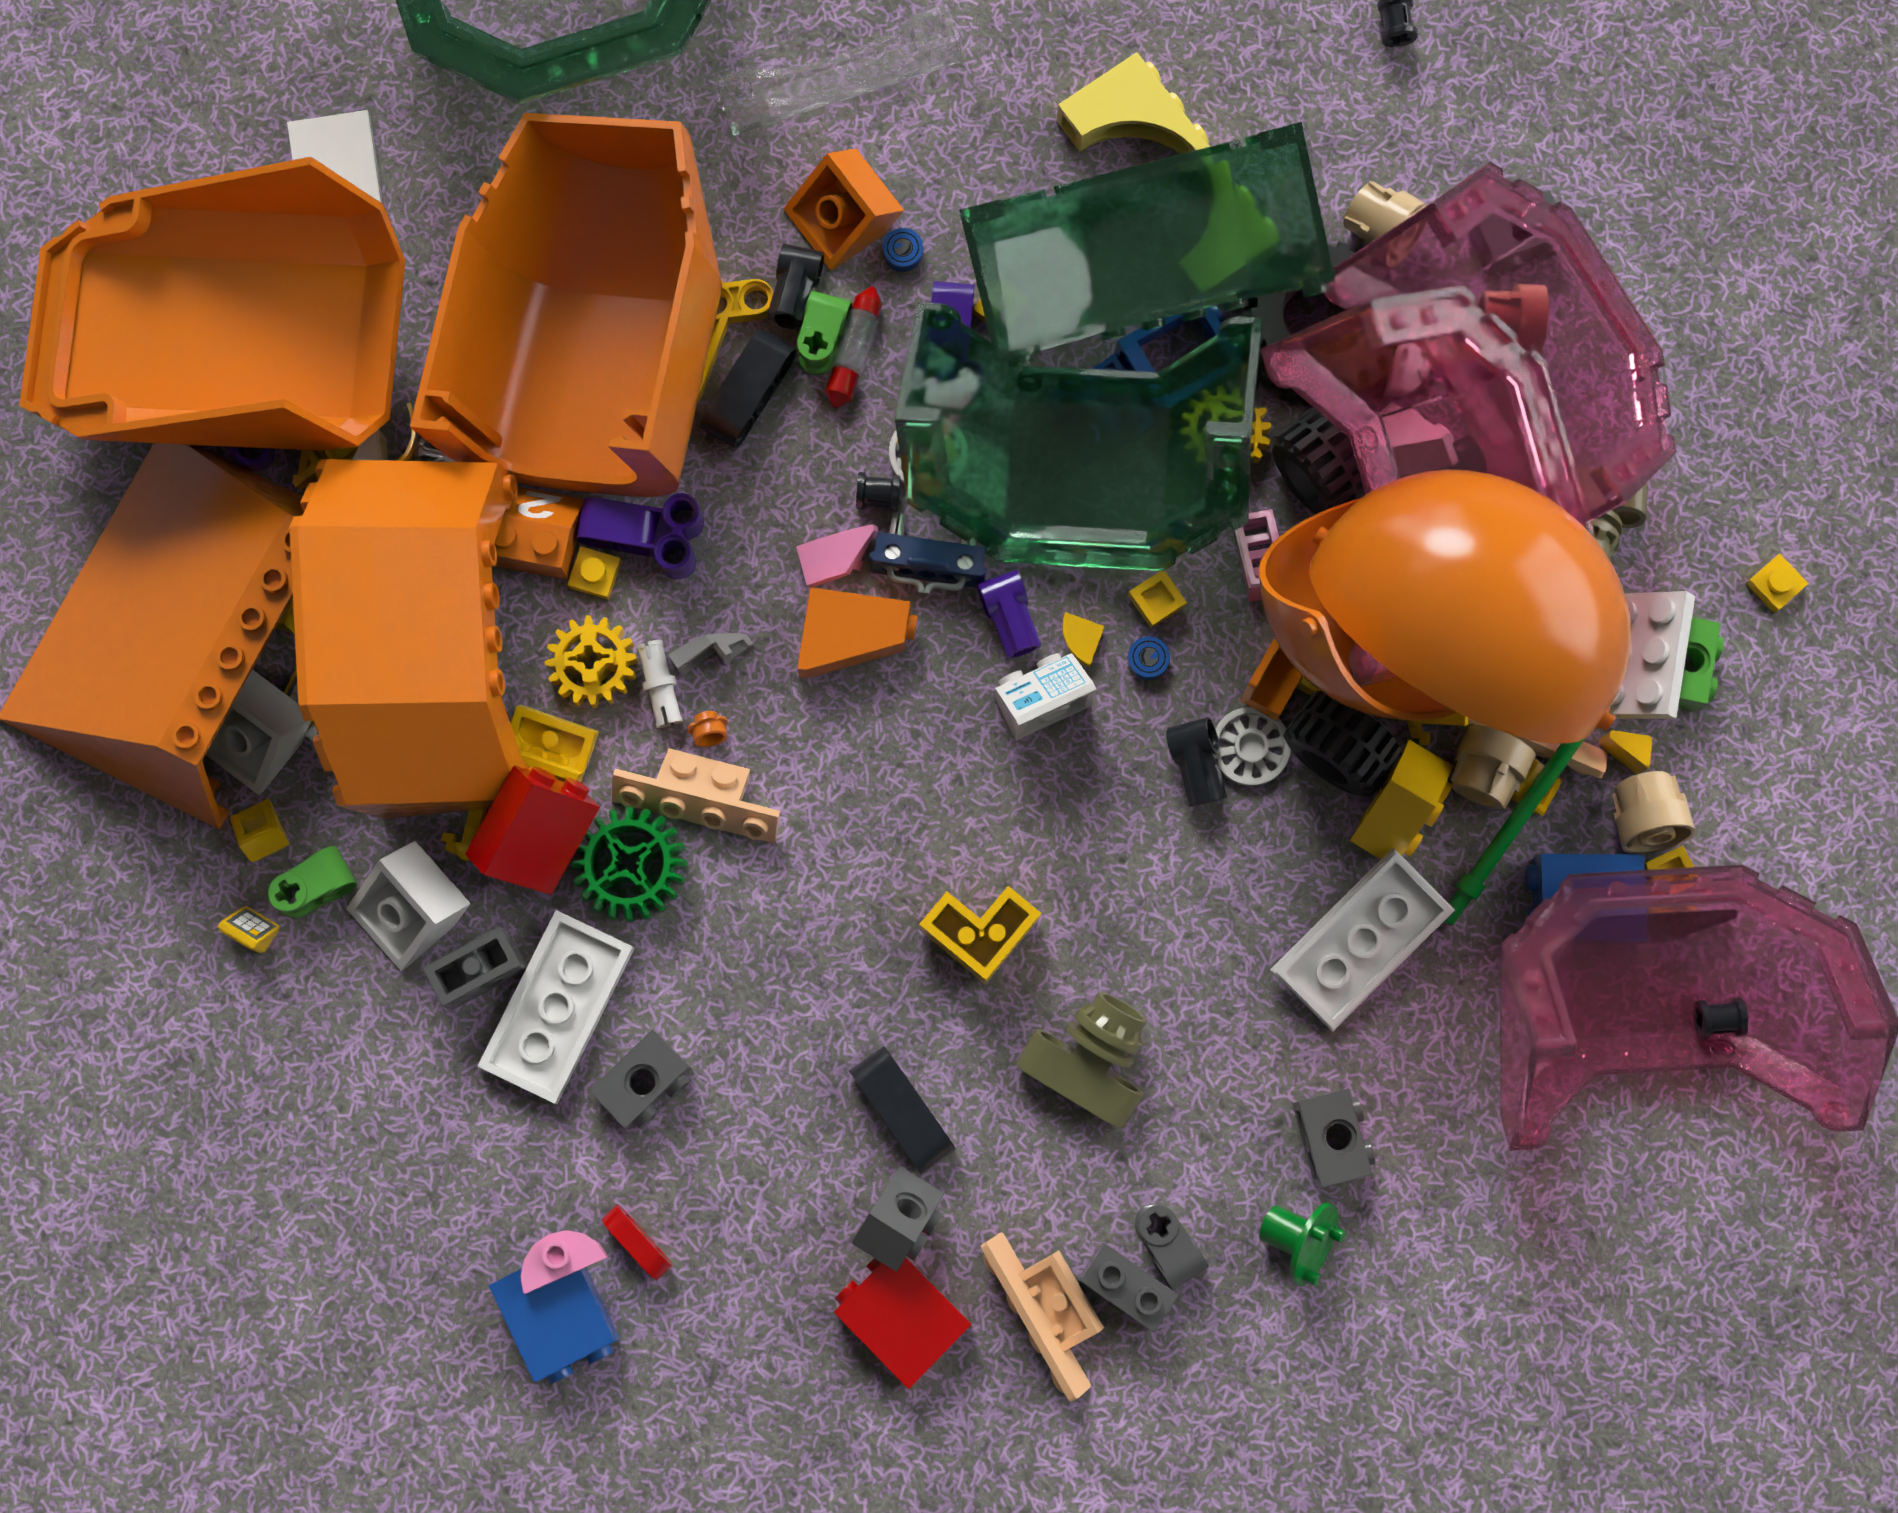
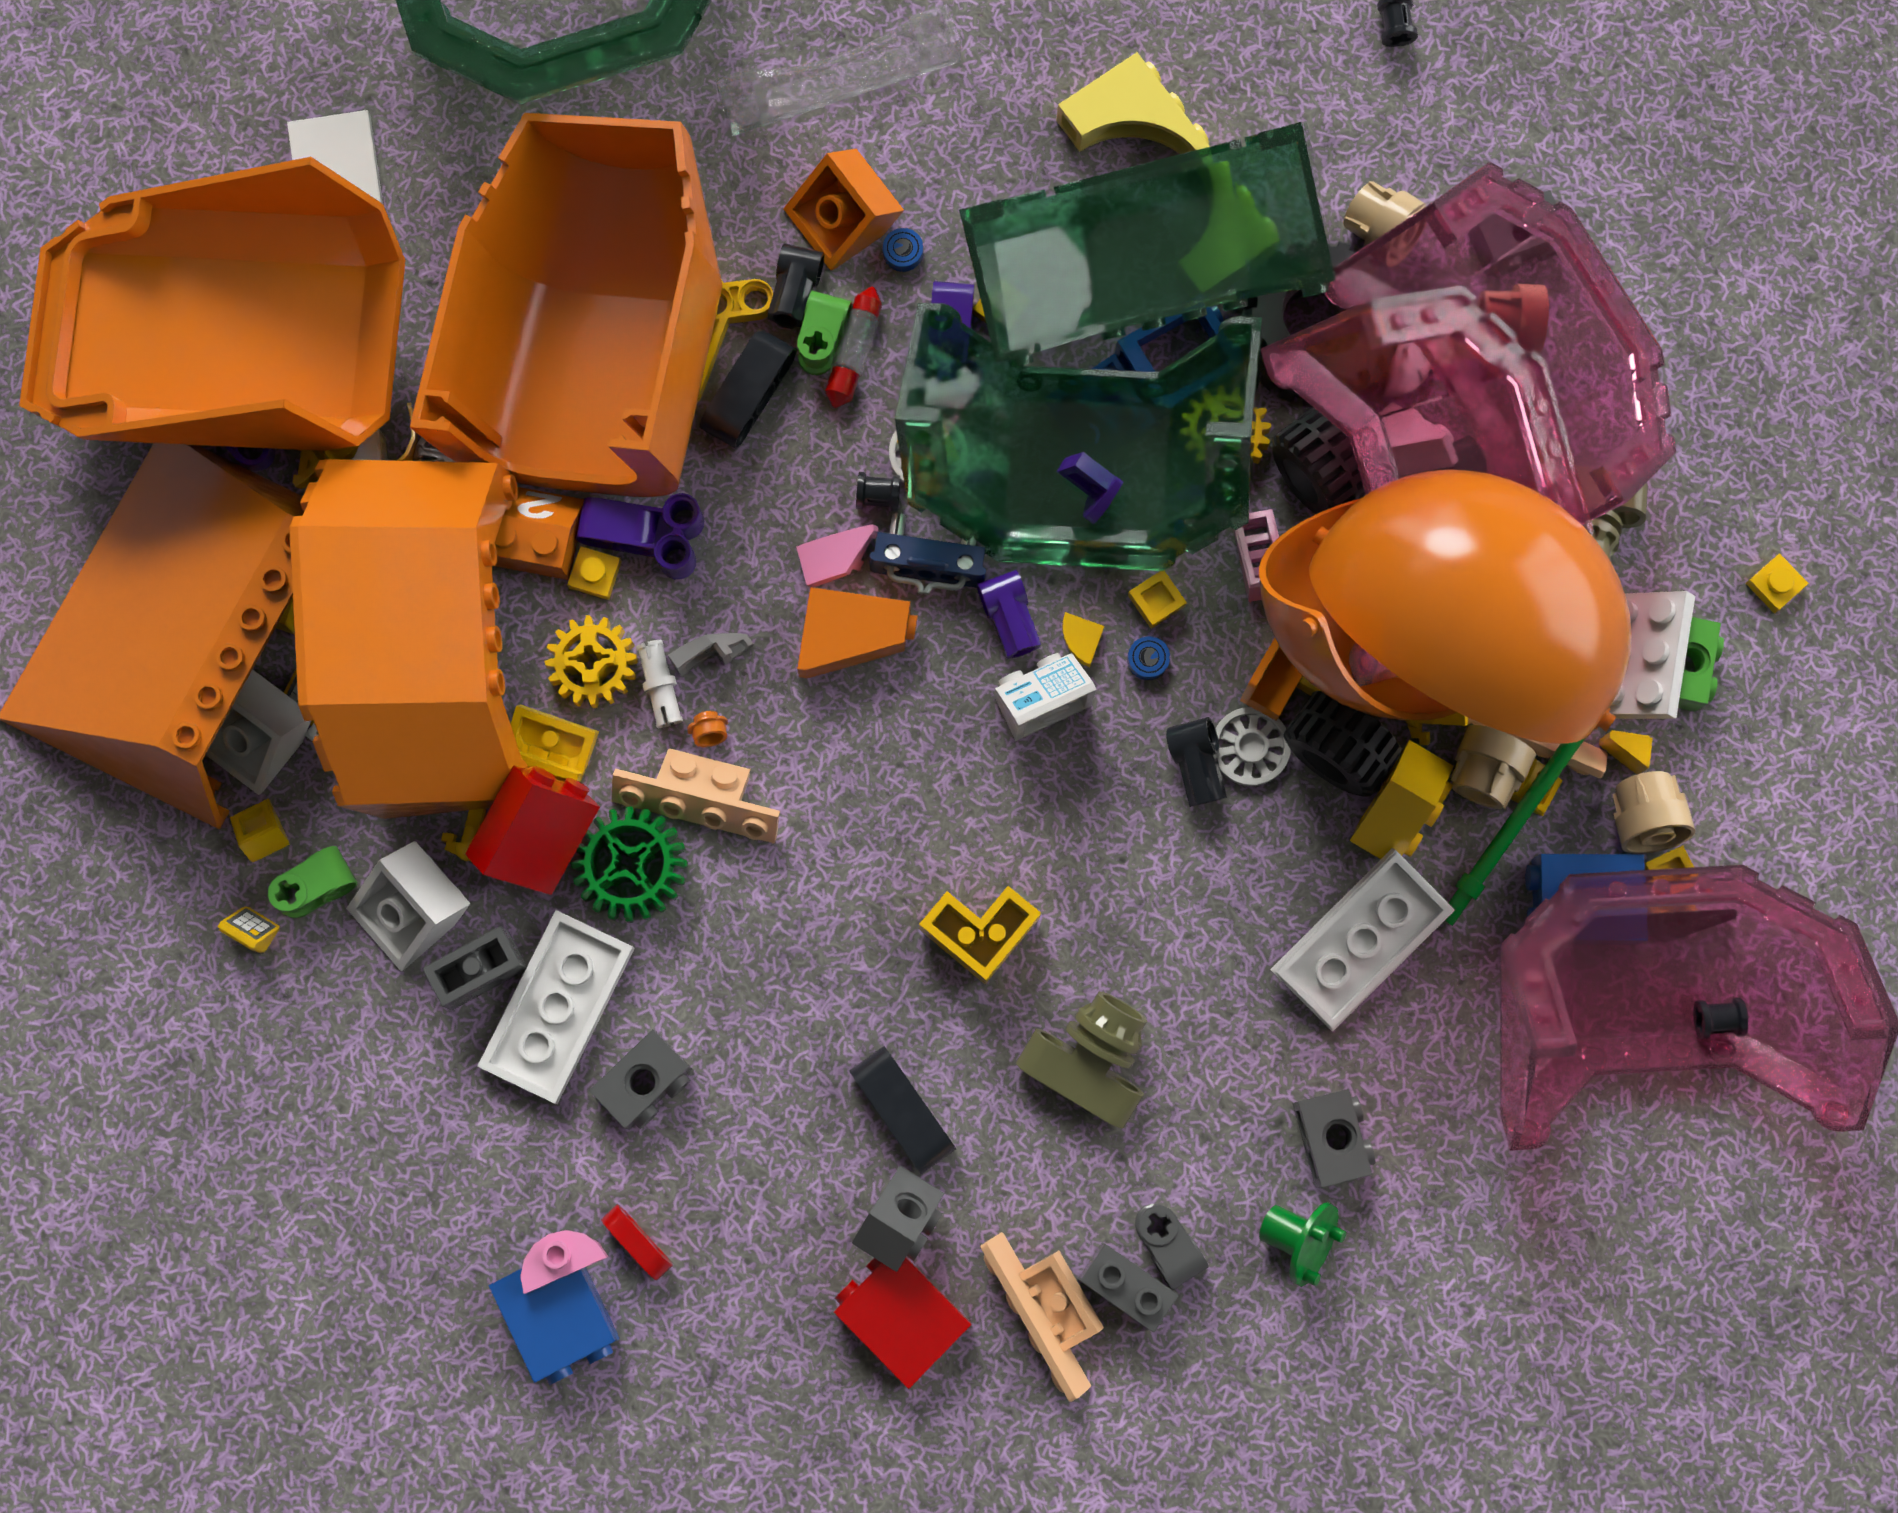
(1093, 480): none -> dark purple tile

